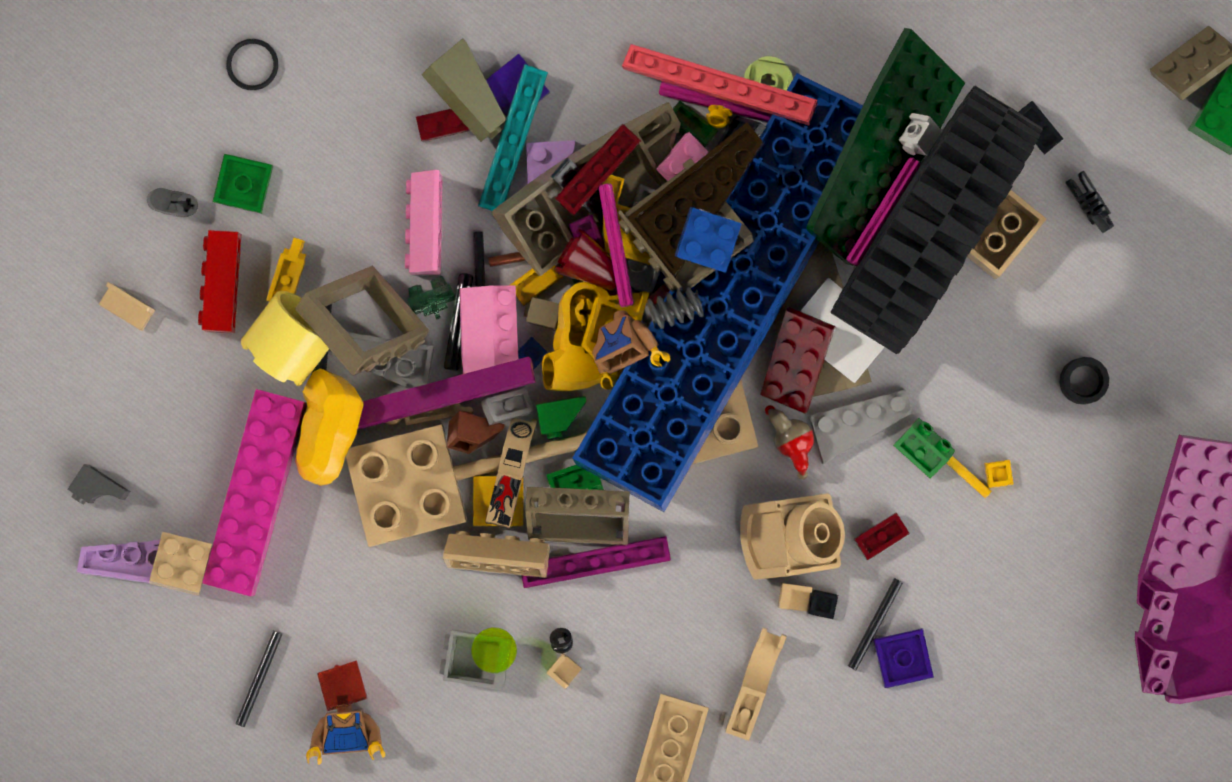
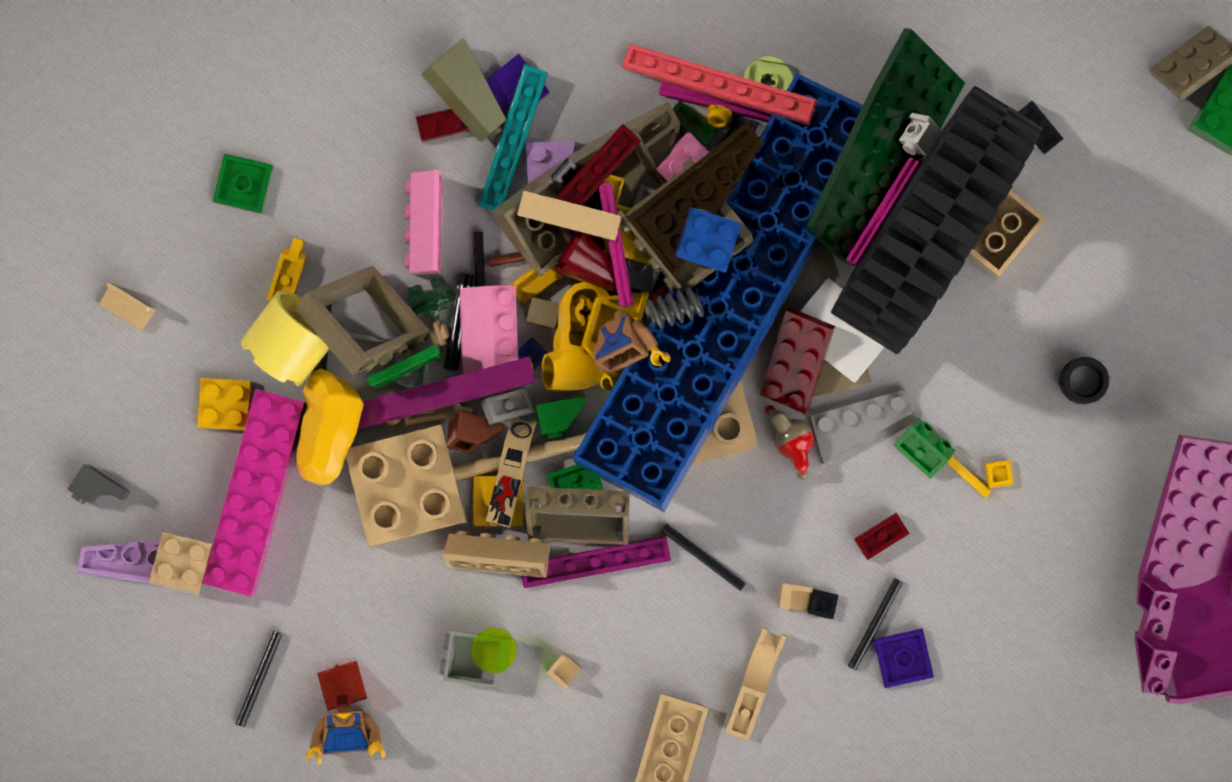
(160, 199): dark grey piece -> none
(221, 281): red brick -> none
(224, 404): none -> yellow plate
(252, 87): black tyre -> none
(405, 367): none -> green tile
(438, 333): none -> tan plate
(559, 633): black bush -> none
(569, 215): none -> tan tile
(703, 557): none -> black bar
(791, 536): tan piece -> none
(1091, 202): black hinge -> none

